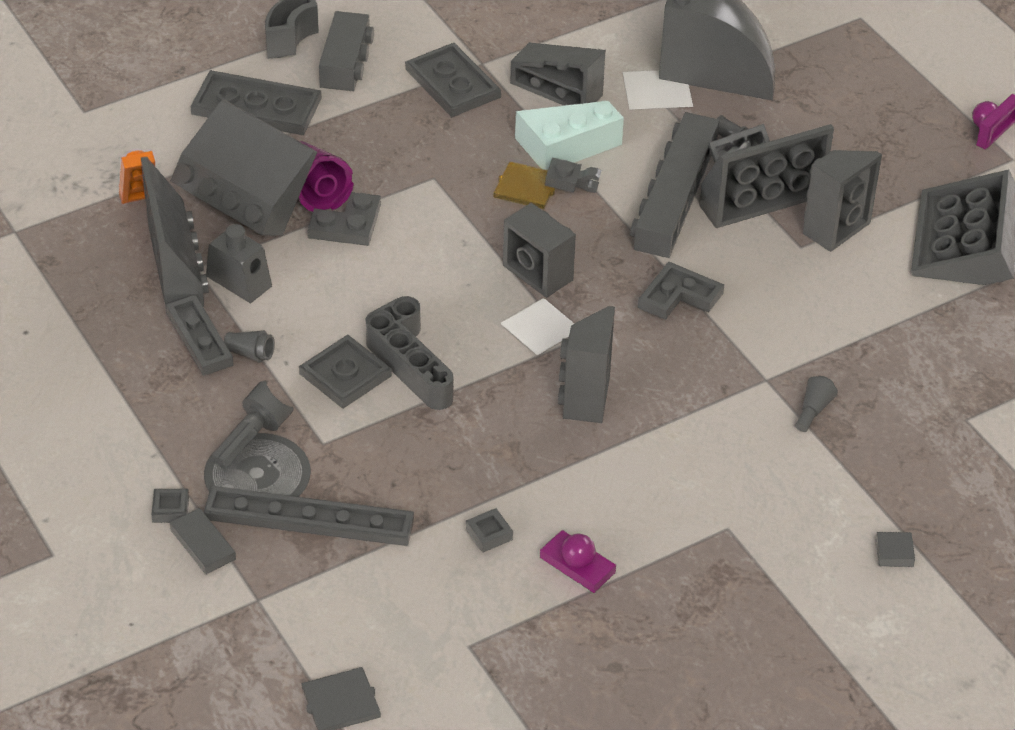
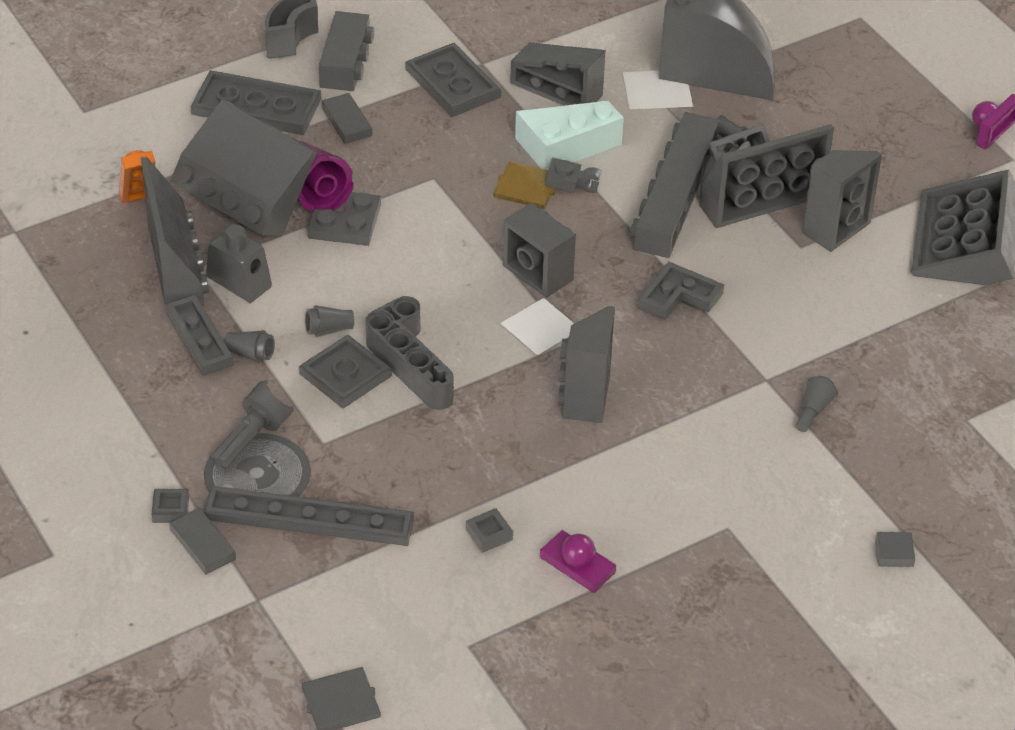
(327, 320): none -> dark grey cone
(347, 118): none -> dark grey tile

